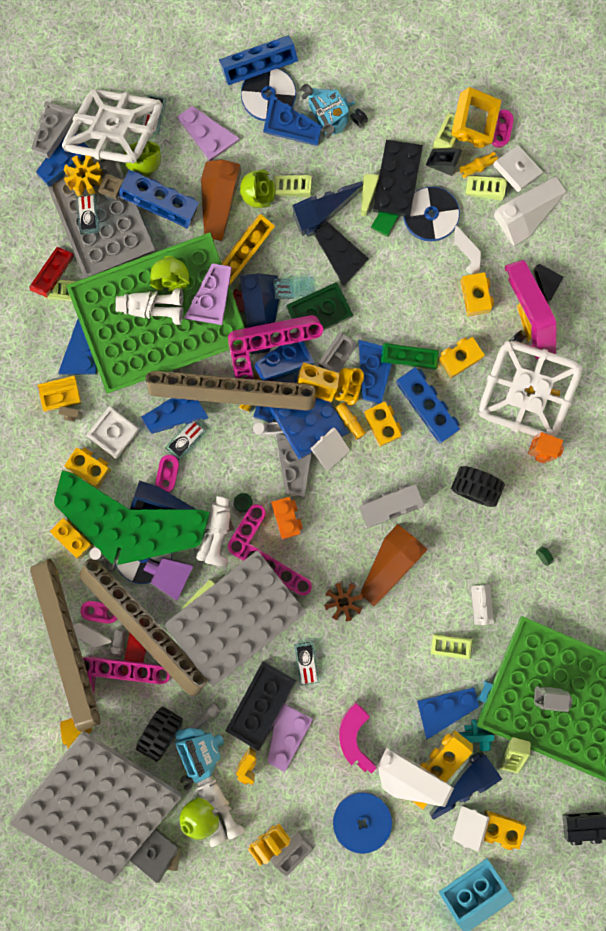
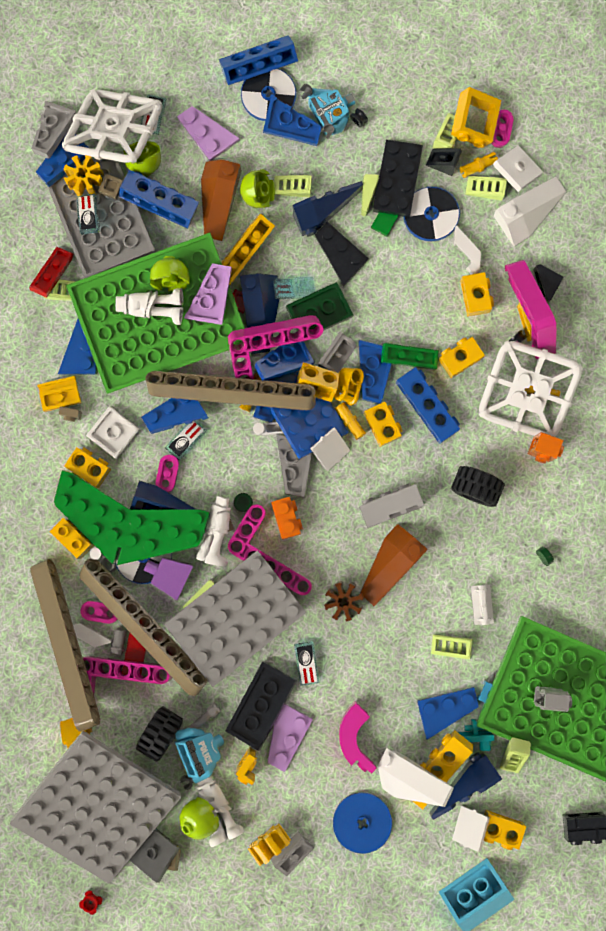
(90, 908): none -> red plate

